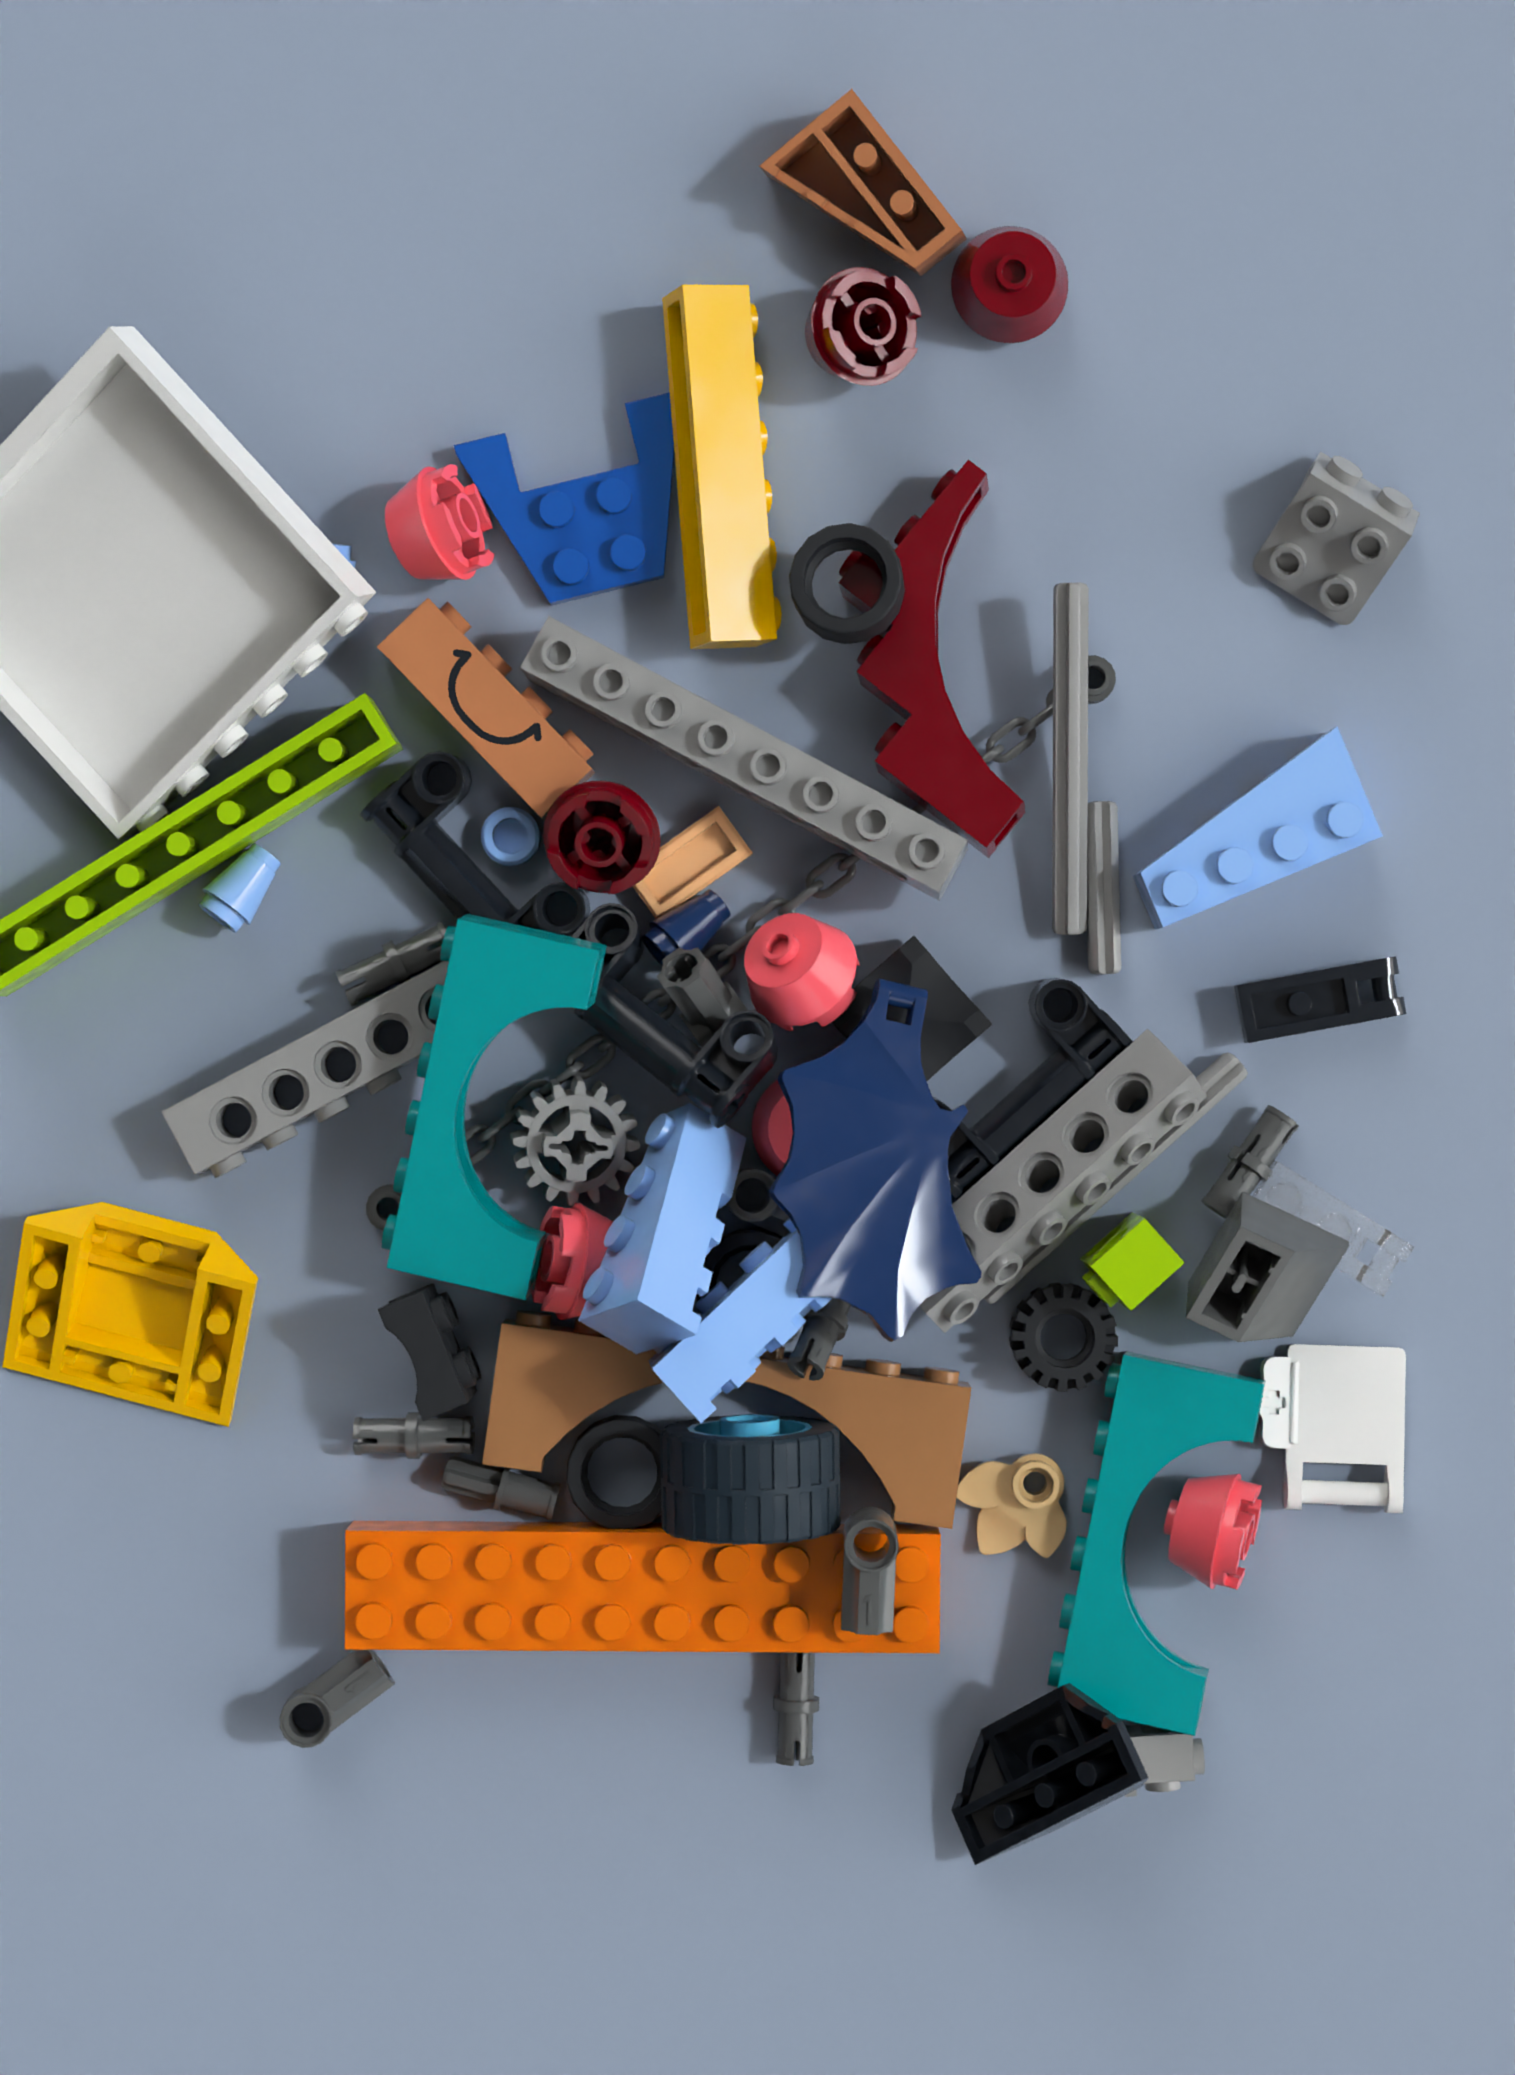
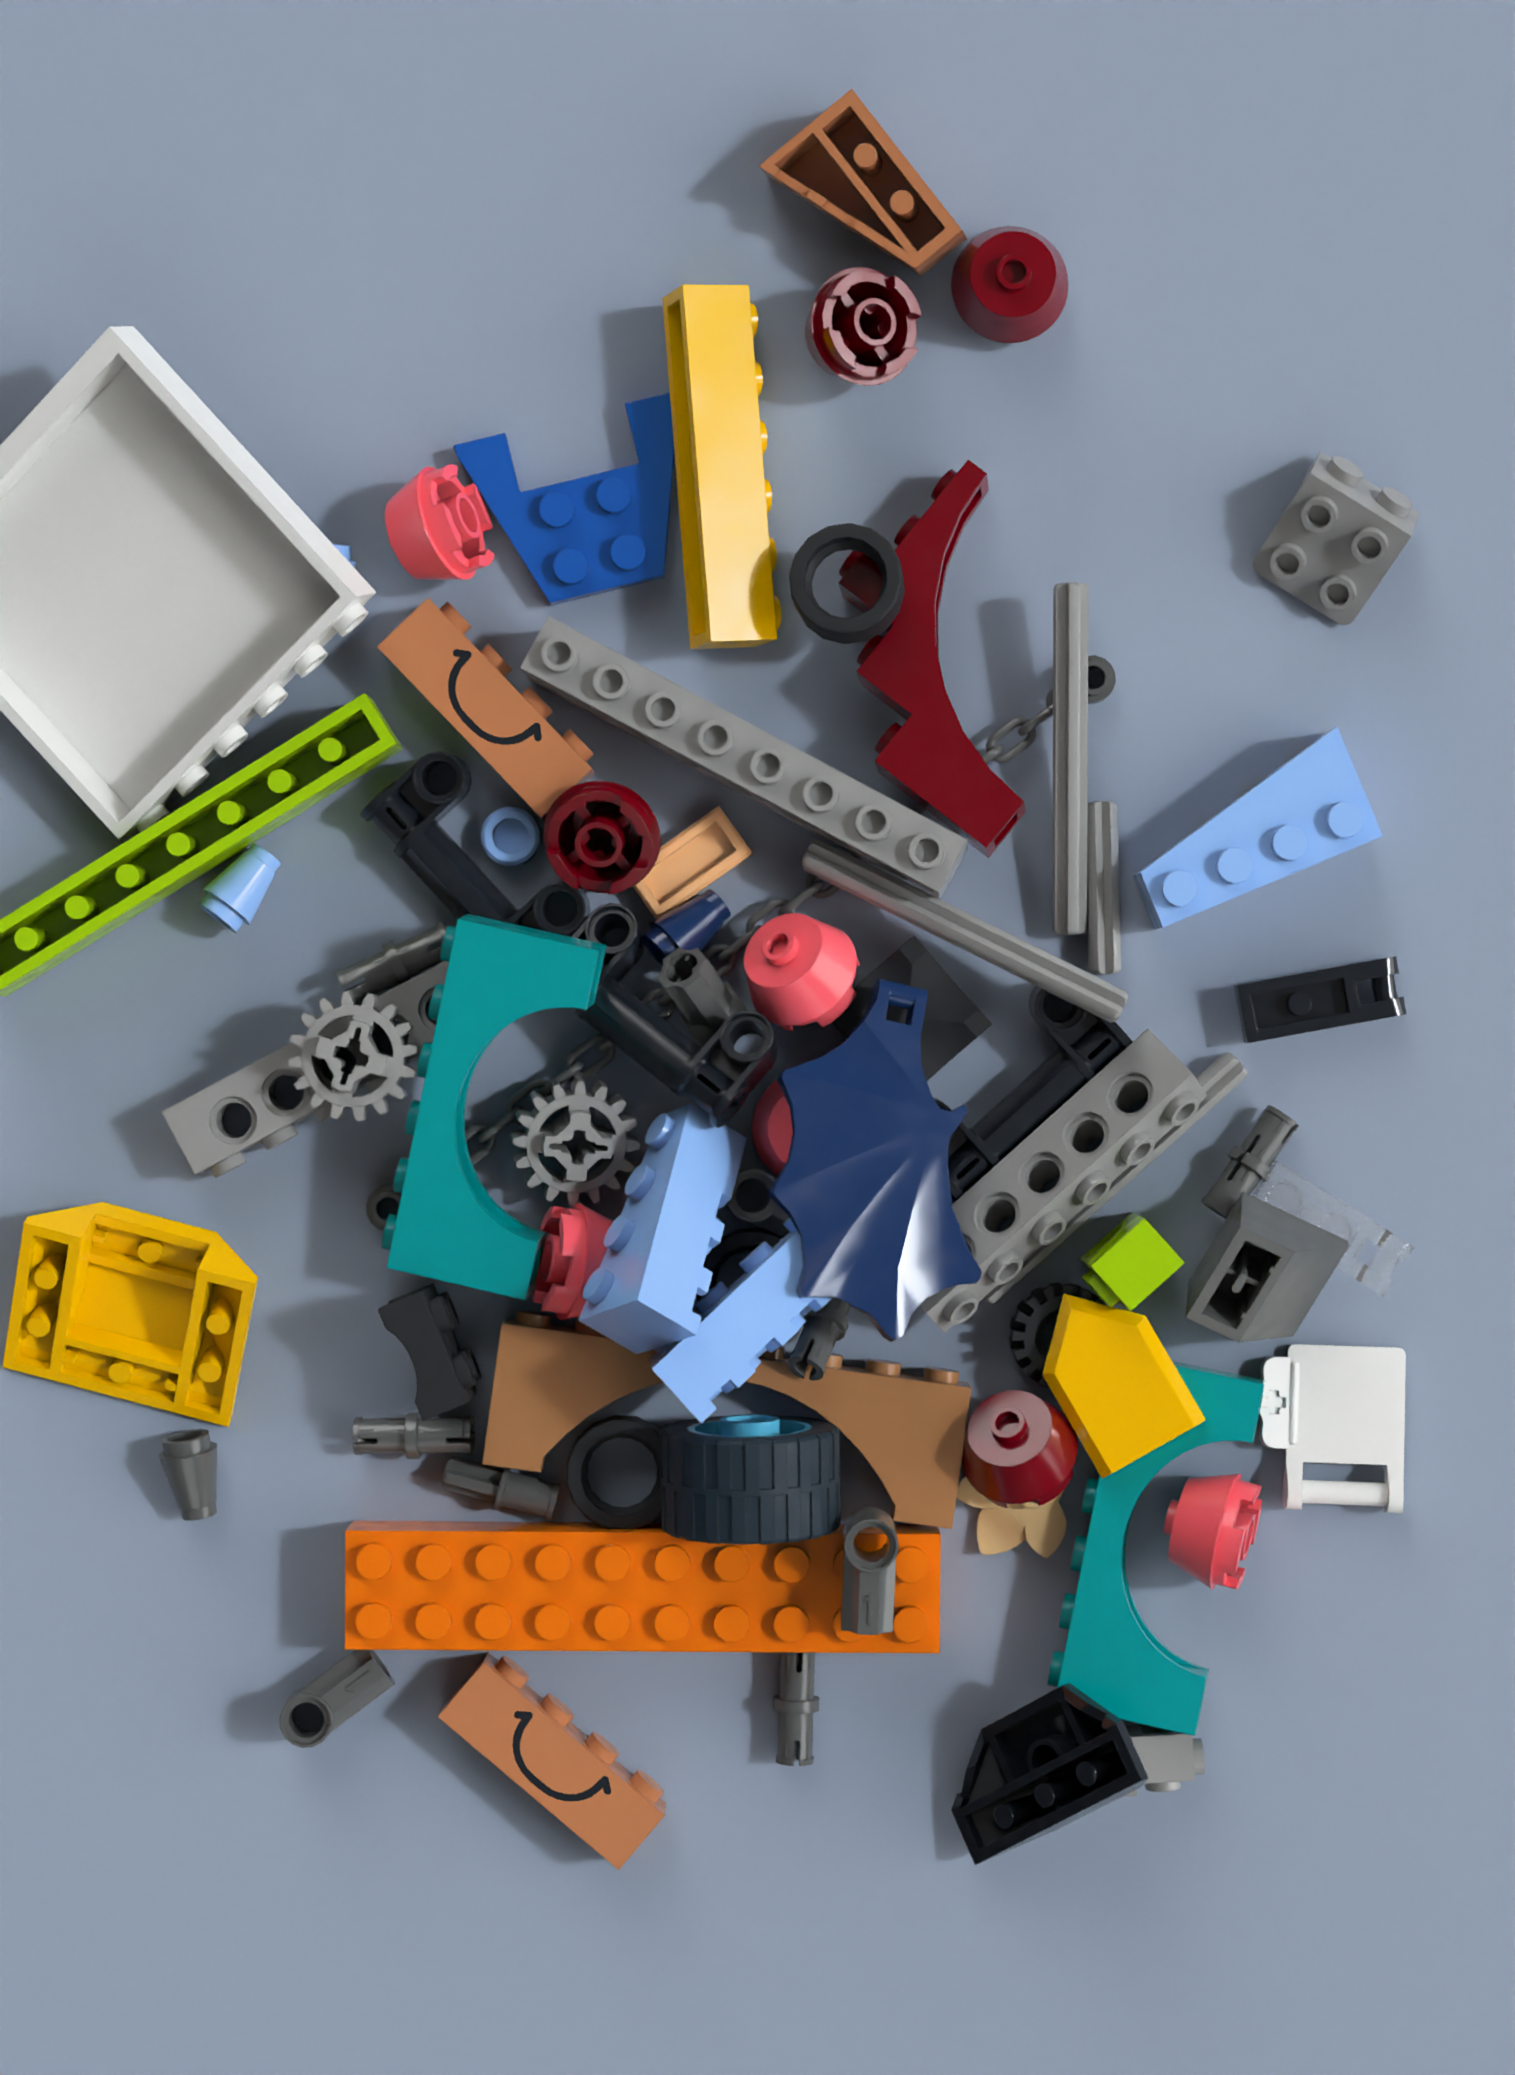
(191, 1471): none -> dark grey cone
(363, 1028): none -> light grey gear
(554, 1759): none -> nougat brick
(965, 930): none -> light grey axle
(1019, 1449): none -> dark red cone
(1116, 1383): none -> yellow tile

